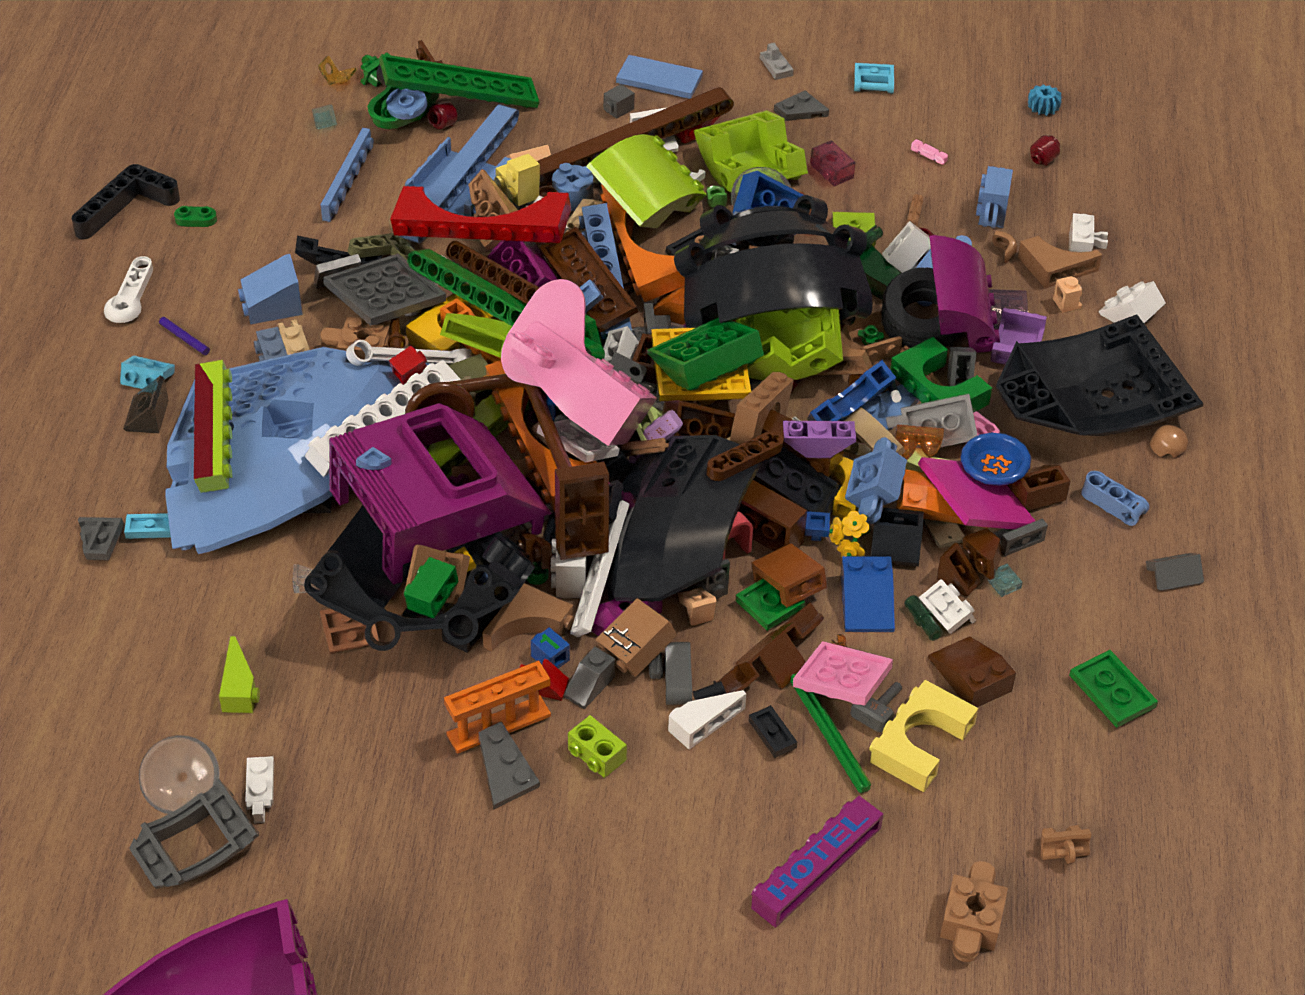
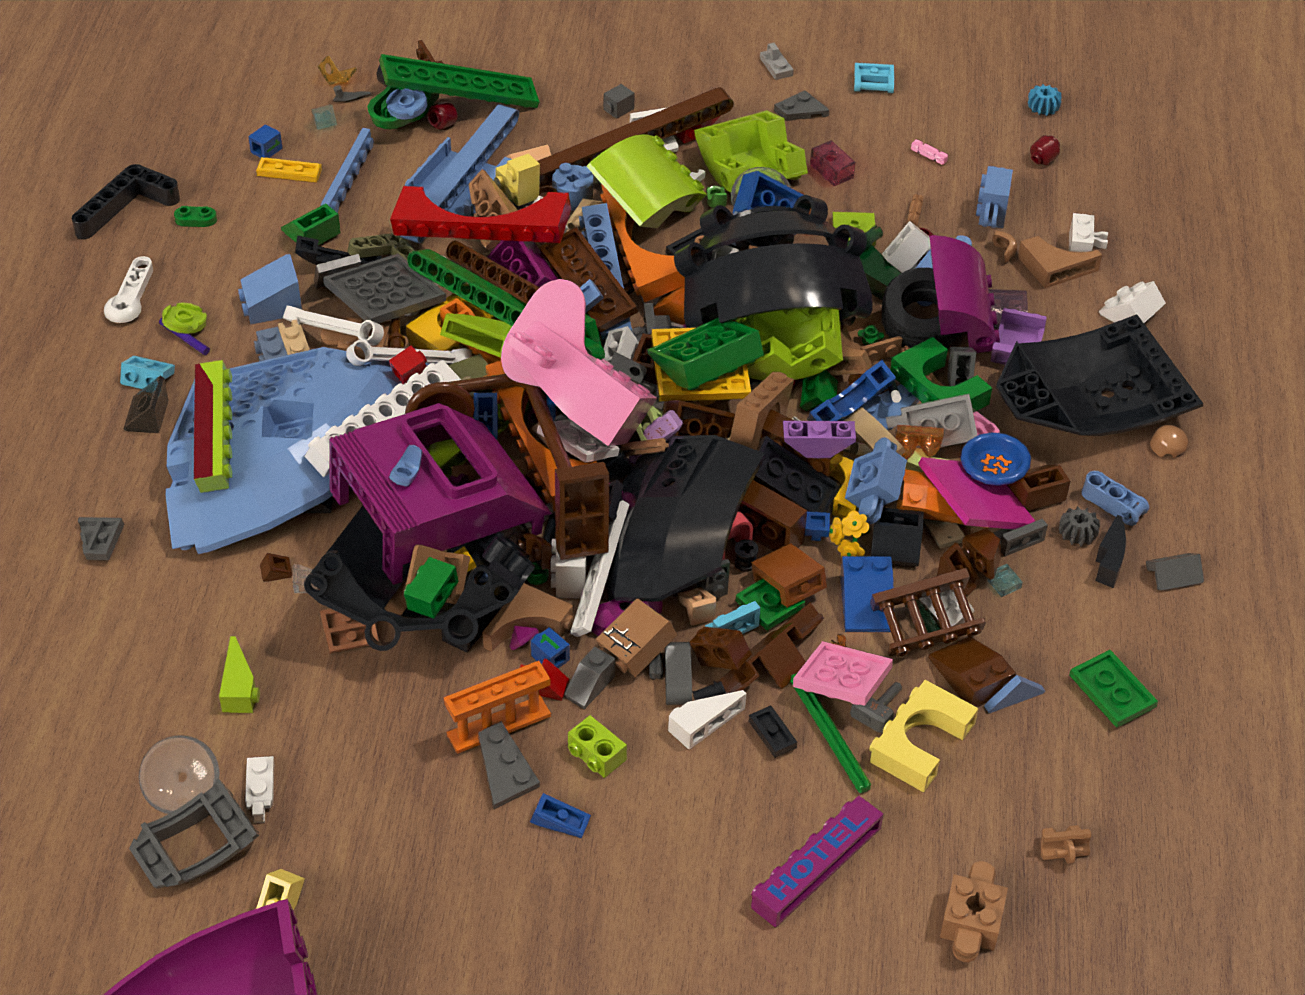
(147, 526): medium azure plate -> none
(184, 318): none -> lime tile
(265, 142): none -> blue brick
(275, 567): none -> reddish brown slope
(281, 886): none -> light yellow slope
(289, 169): none -> yellow tile
(317, 224): none -> green slope
(338, 325): none -> white piece
(346, 96): none -> dark grey bar
(369, 67): green hips -> none
(373, 460): medium blue tile -> none
(407, 467): none -> medium blue hair
(487, 411): none -> blue slope
(521, 636): none -> magenta slope
(559, 816): none -> blue slope
(659, 76): medium blue tile -> none
(720, 648): none -> reddish brown brick
(723, 467): reddish brown beam -> none
(743, 618): none -> medium azure bracket
(745, 553): none -> black bush
(818, 389): none -> green panel
(932, 589): none -> reddish brown fence
(1013, 692): none -> medium blue tile
(1067, 294): light nougat brick -> none
(1079, 526): none -> dark grey gear
(1111, 553): none -> black slope

